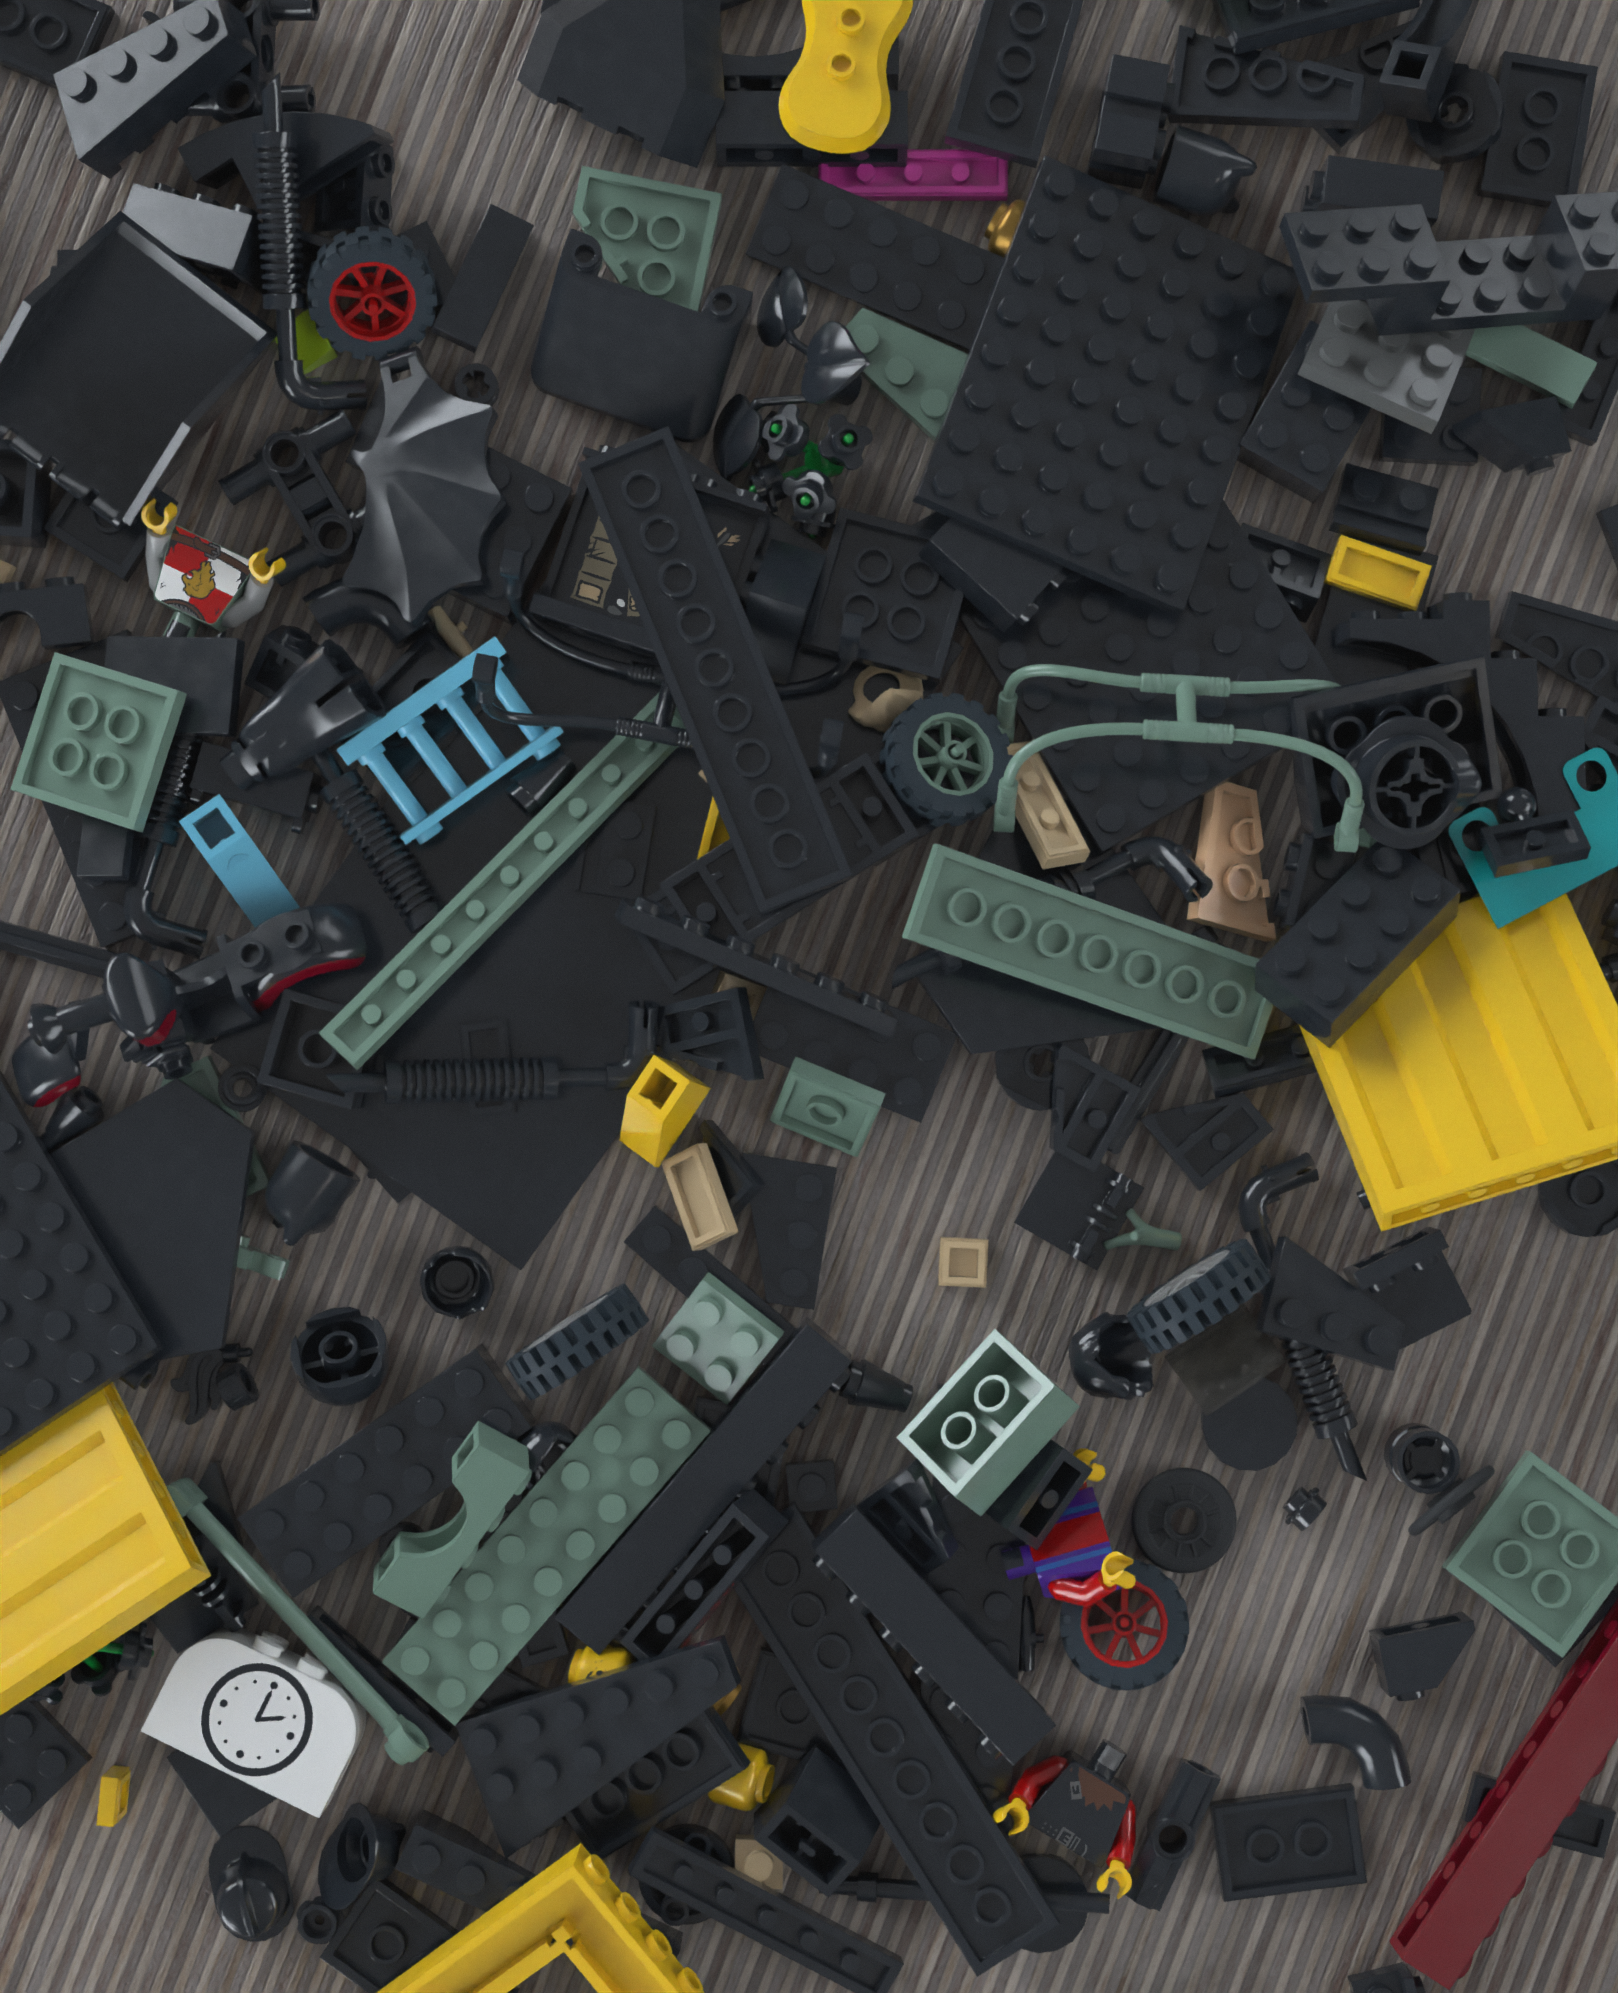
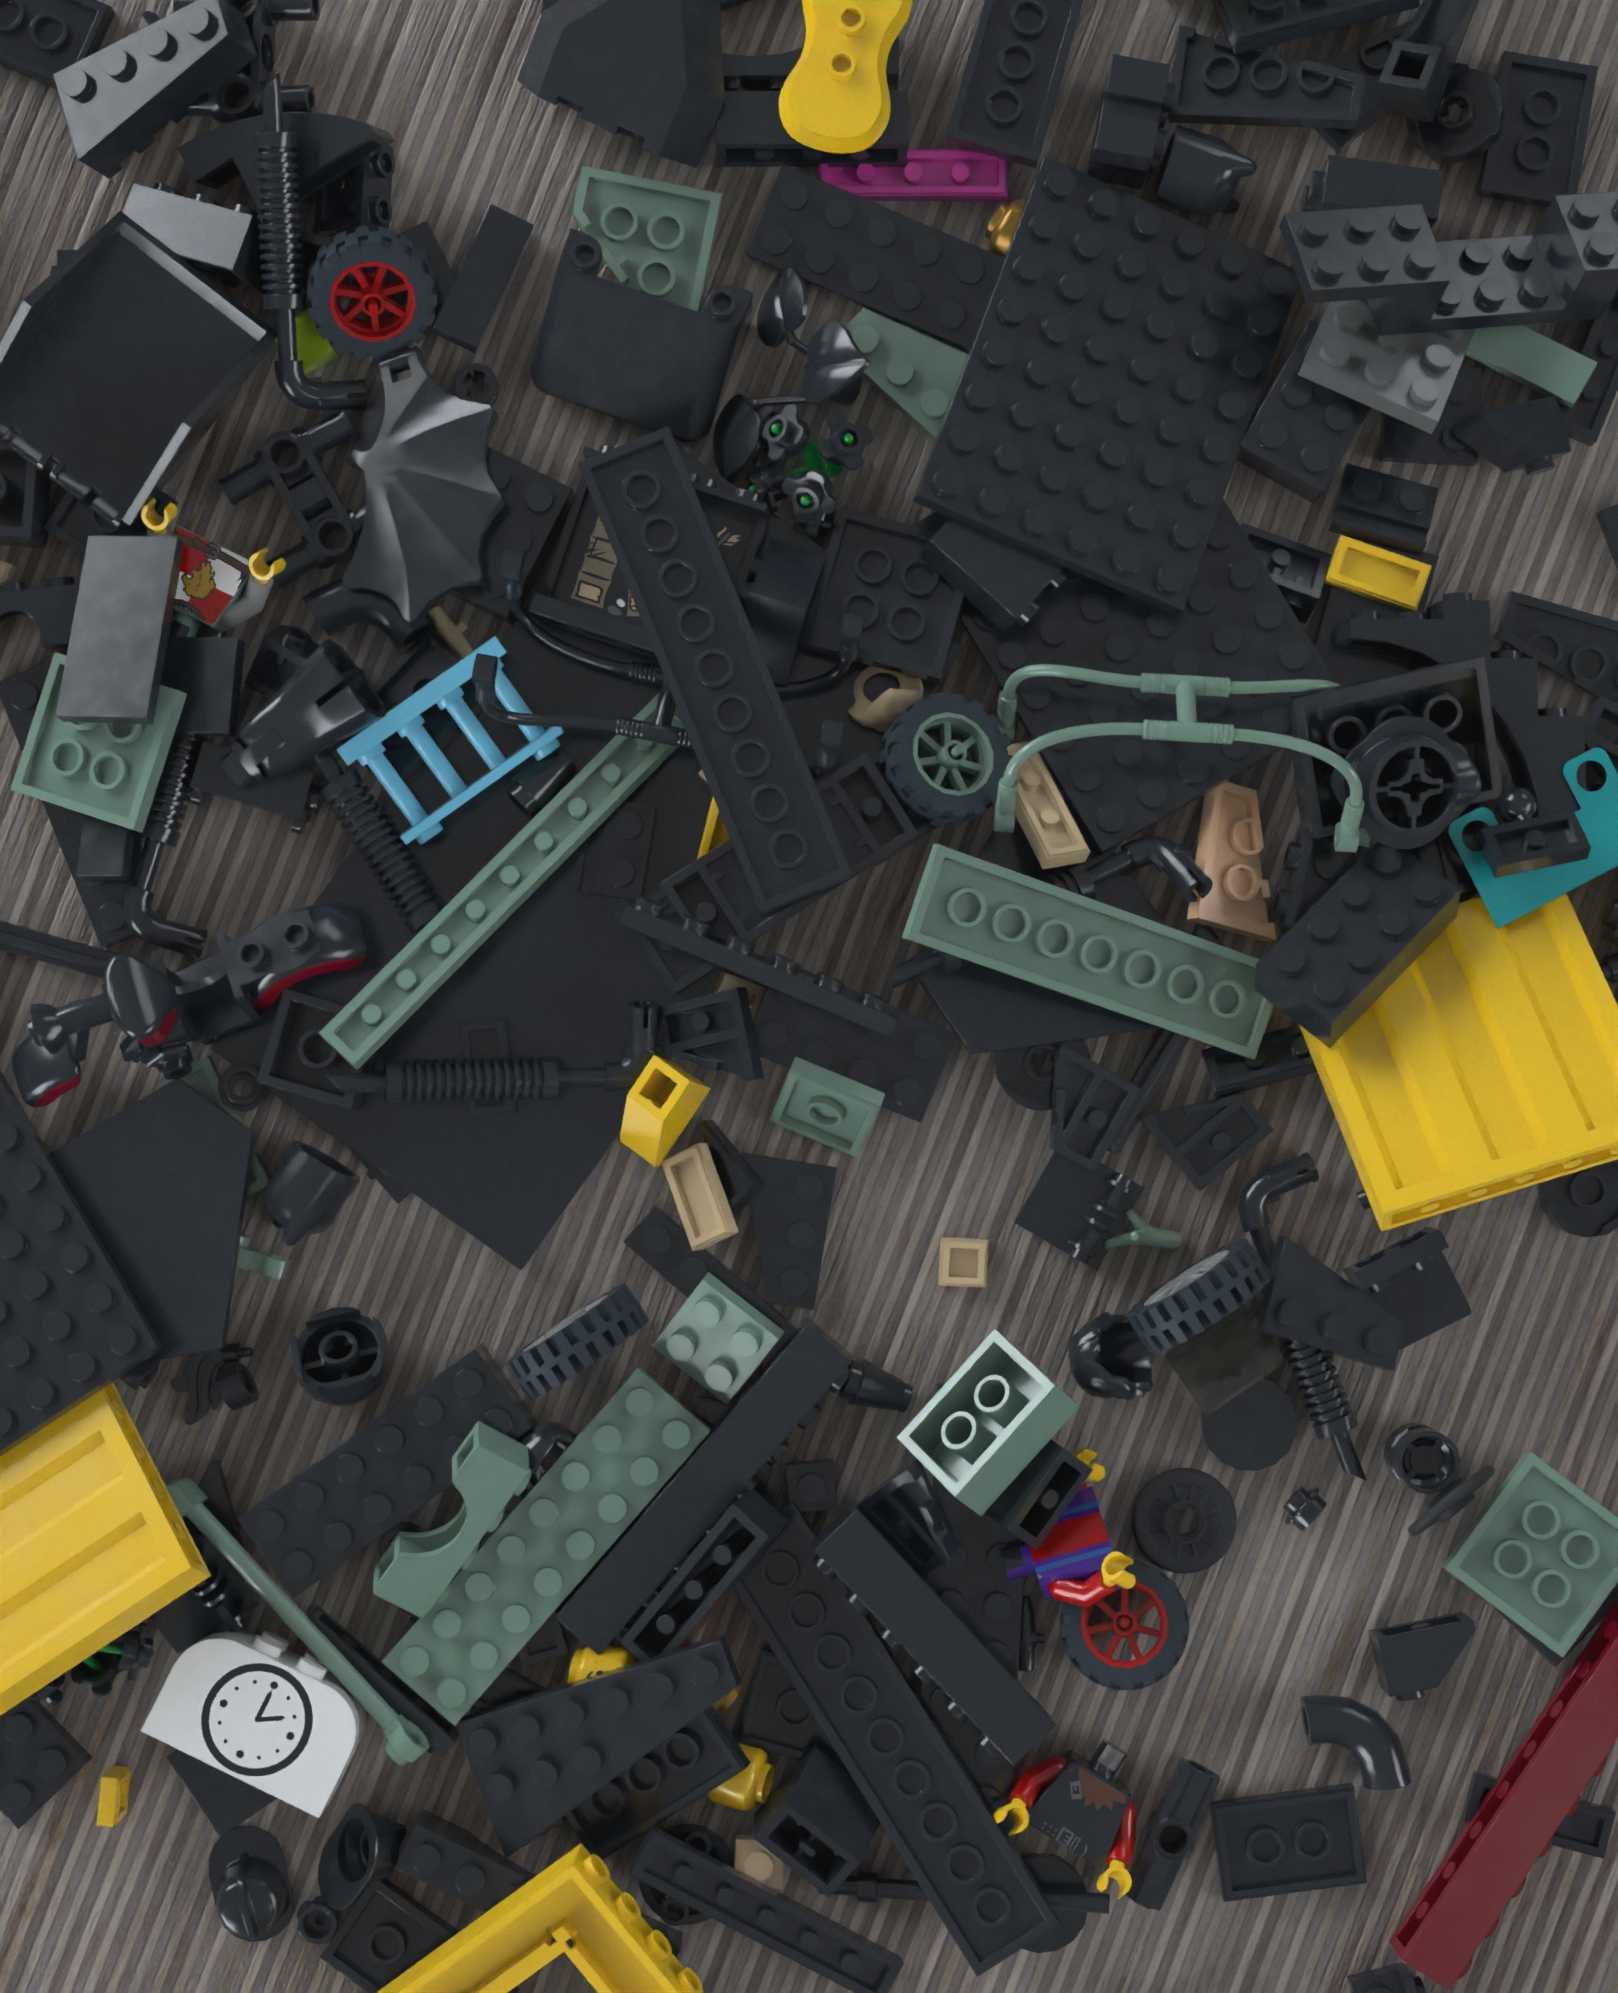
(73, 1114): black cone -> none
(120, 629): none -> tile
(237, 861): medium azure slope -> none
(457, 1282): black hair -> none

